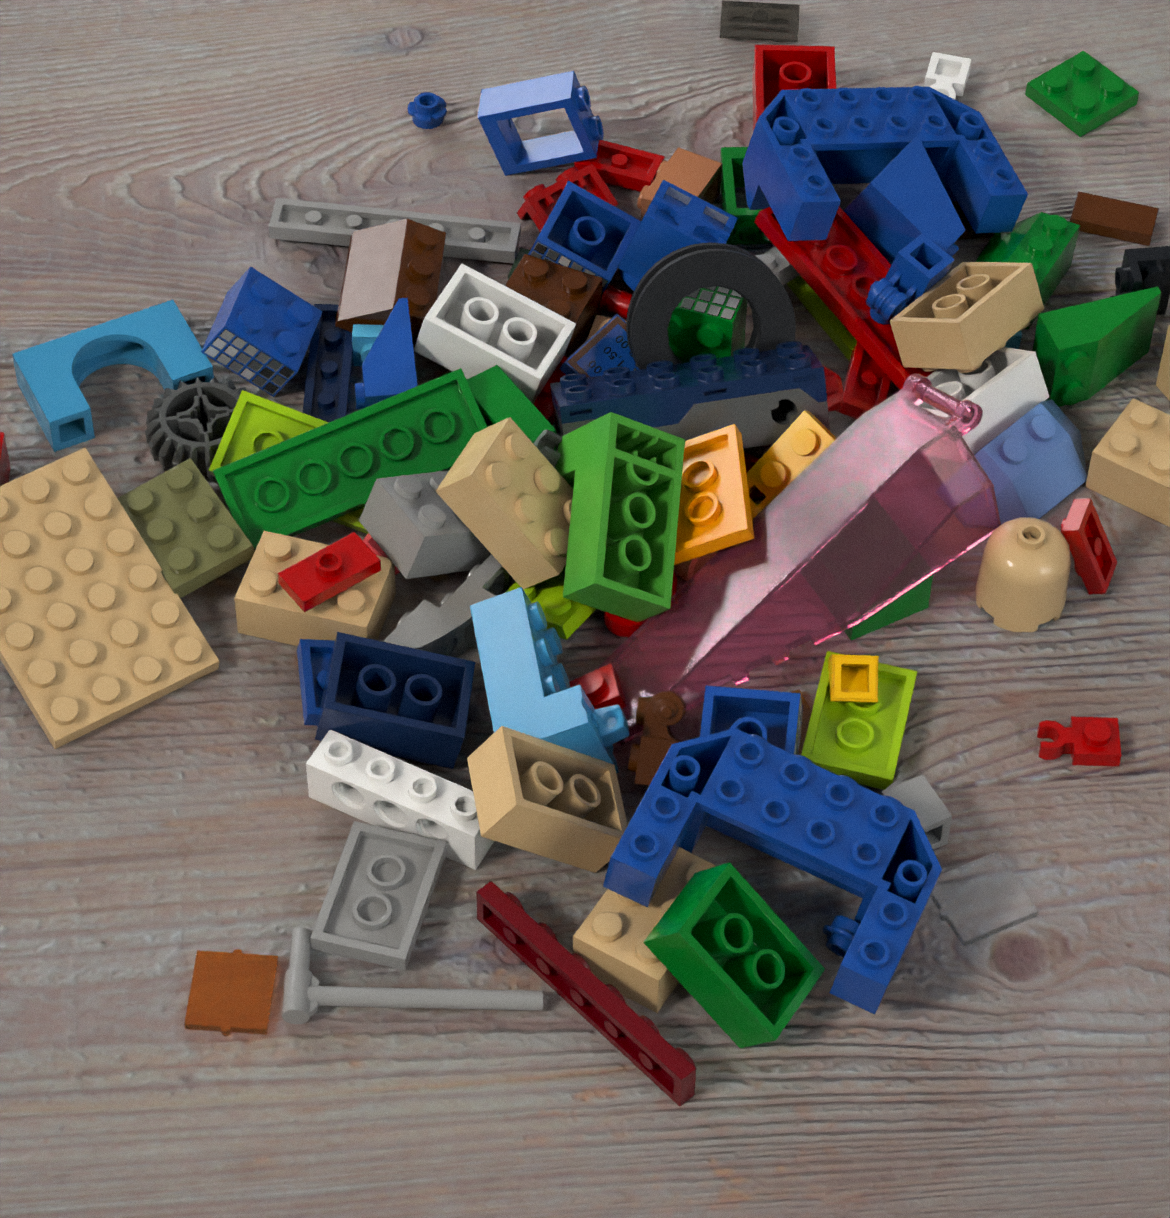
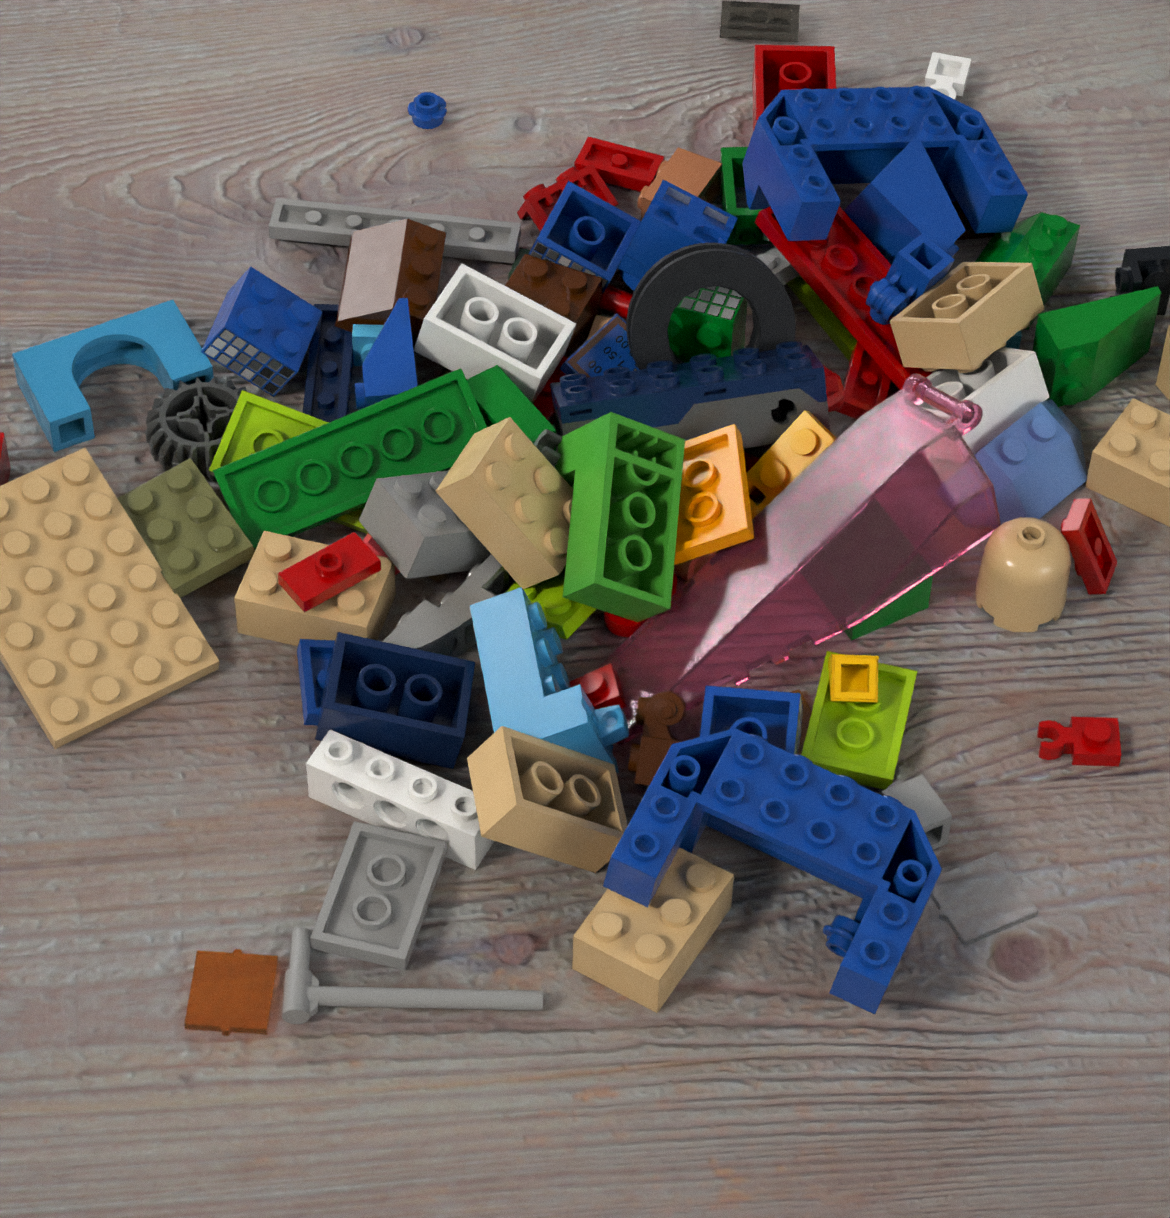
(535, 96): blue window -> none
(596, 1002): dark red plate -> none
(734, 955): green brick -> none
(1082, 93): green plate -> none
(1114, 218): reddish brown tile -> none

